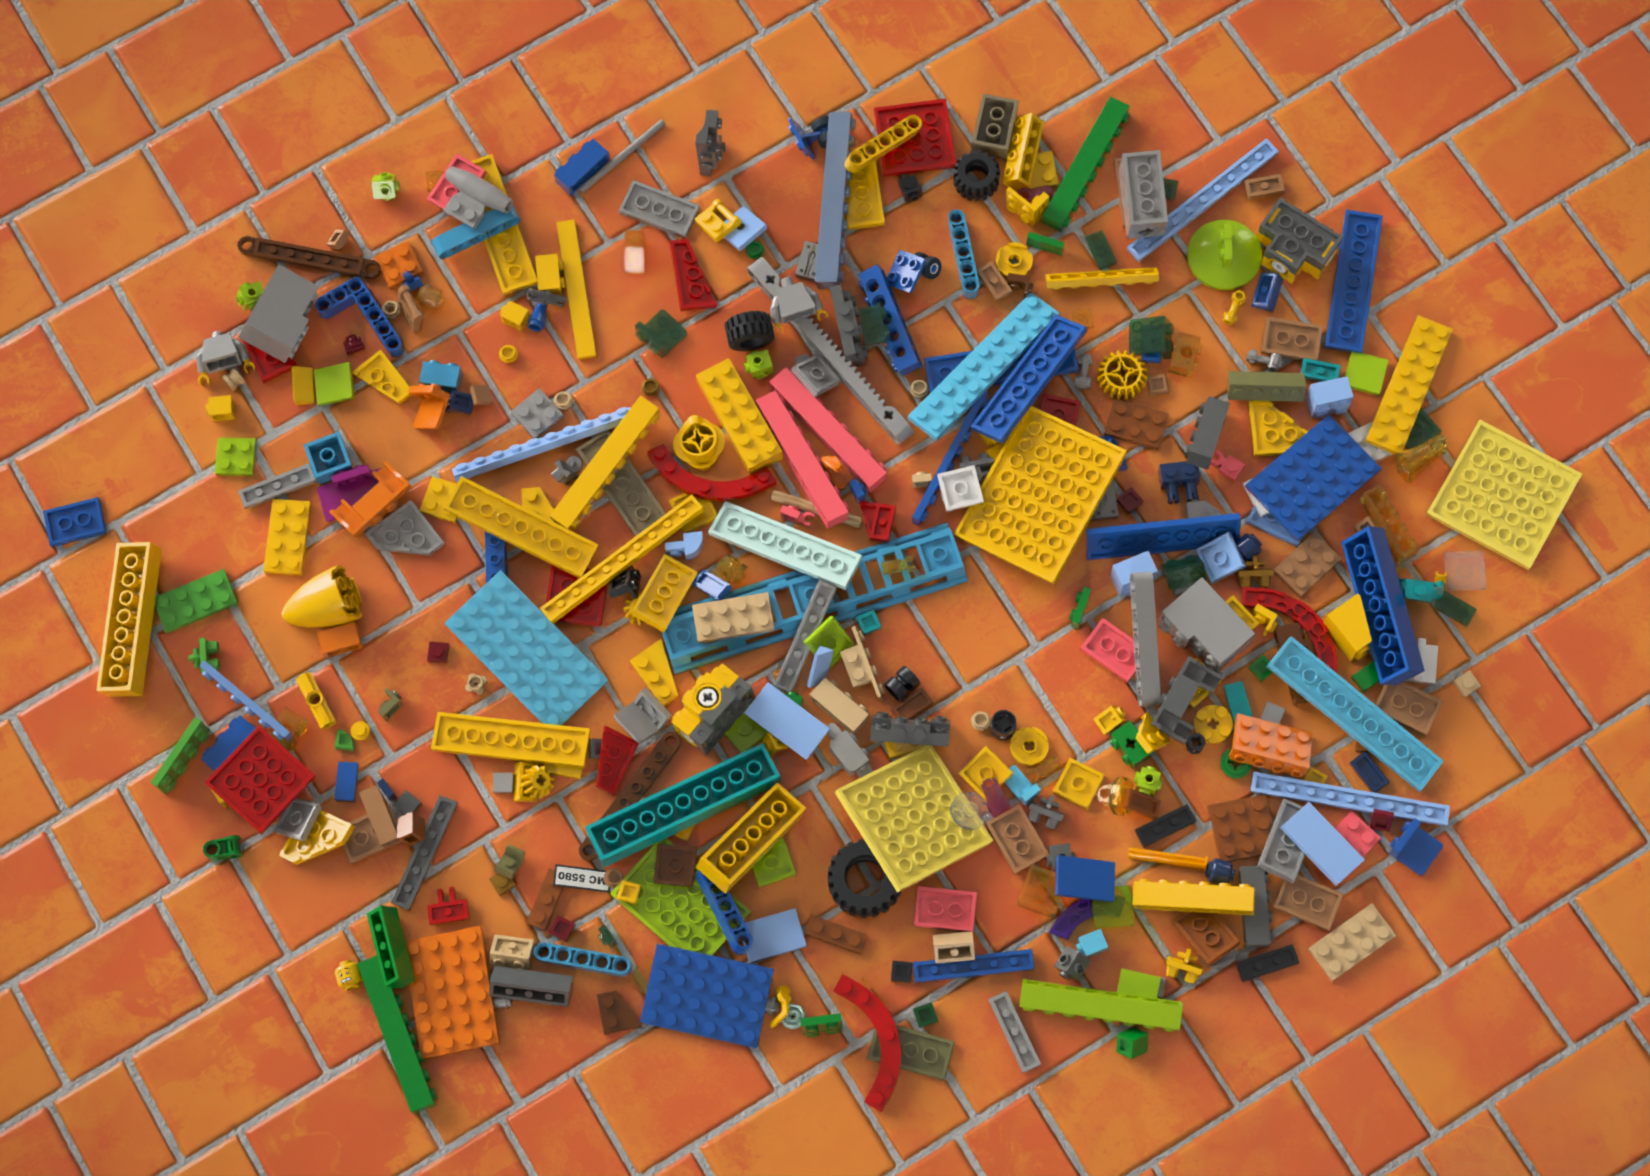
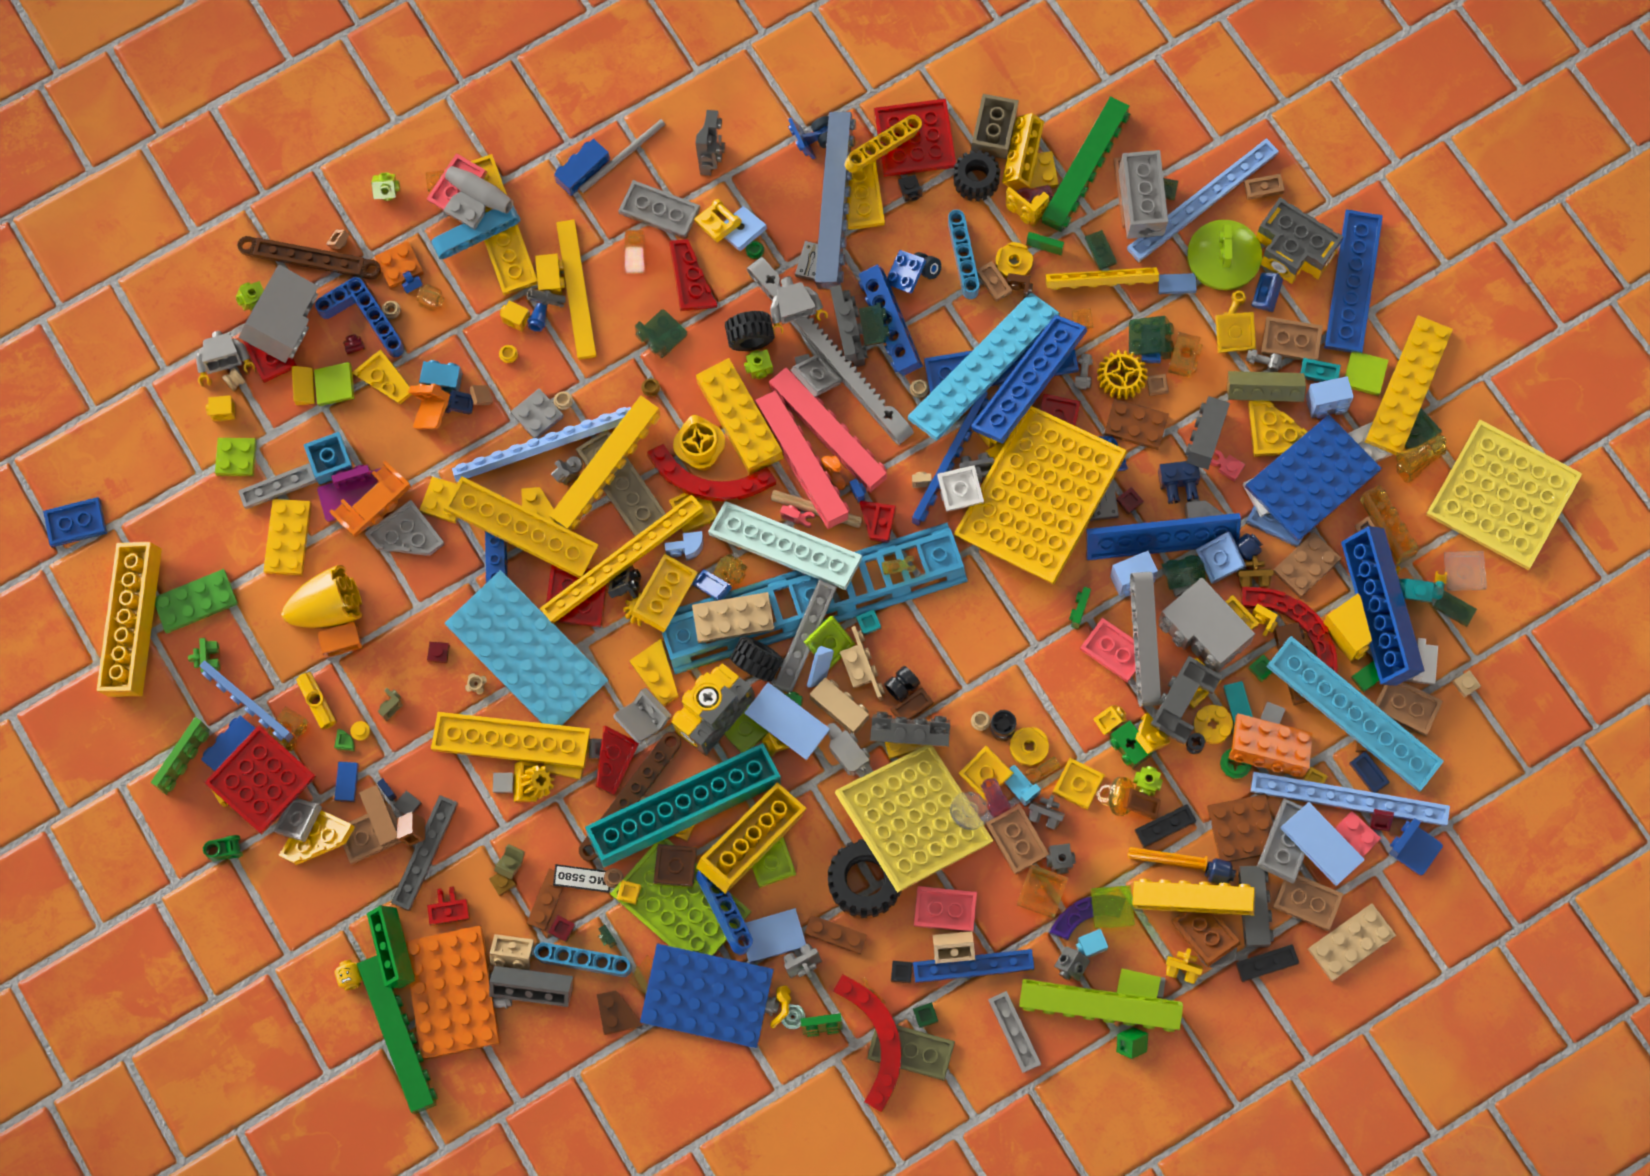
(409, 308): medium nougat plate -> none
(756, 659): none -> black tyre
(802, 964): none -> light grey hips
(1085, 878): blue tile -> none
(1177, 283): none -> medium blue tile
(1235, 332): none -> yellow tile

